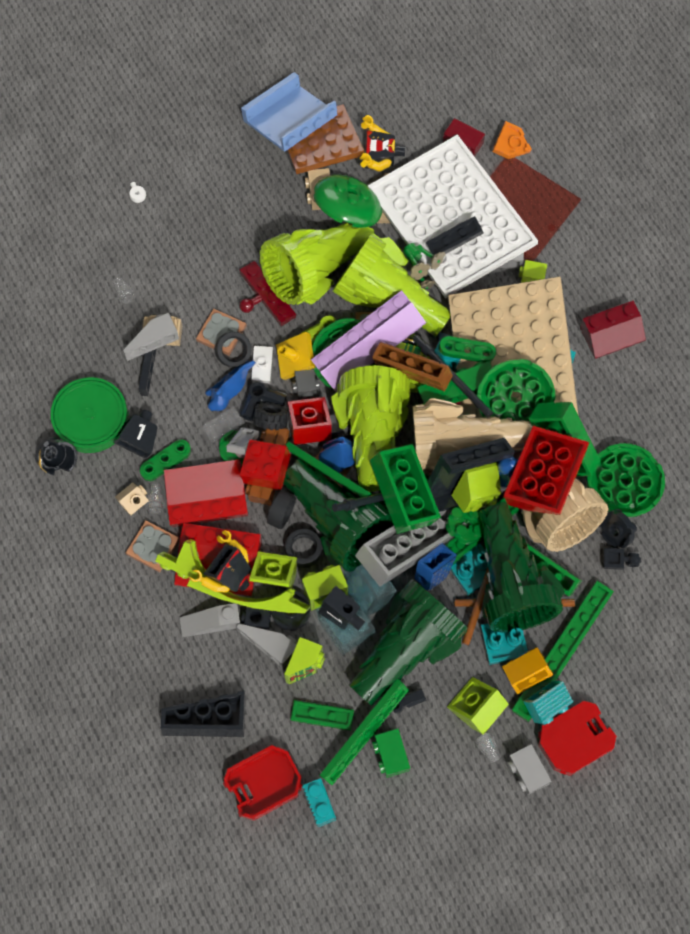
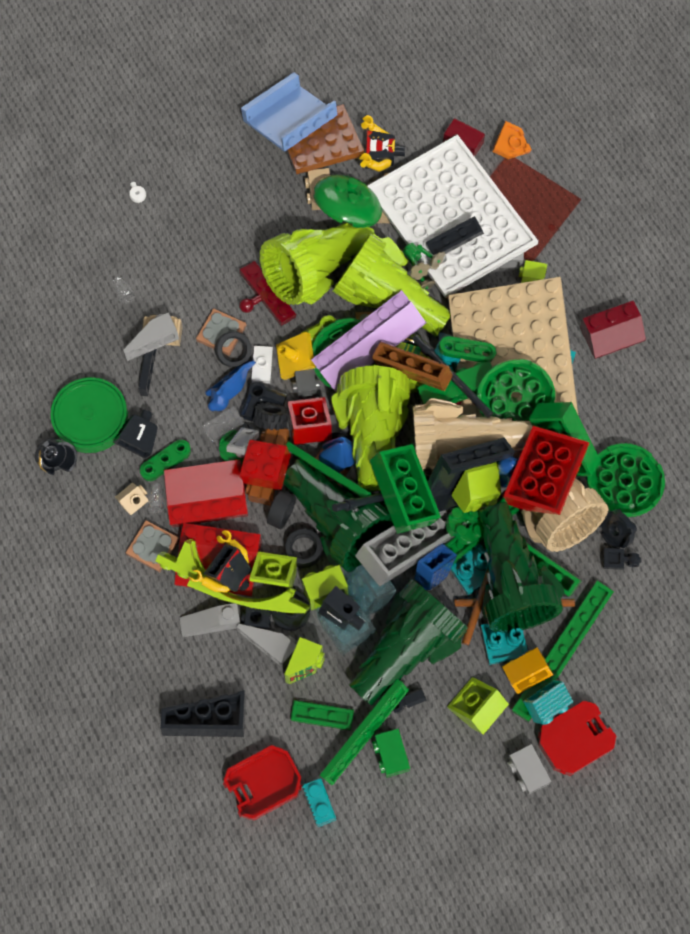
(488, 746): clear cone -> none

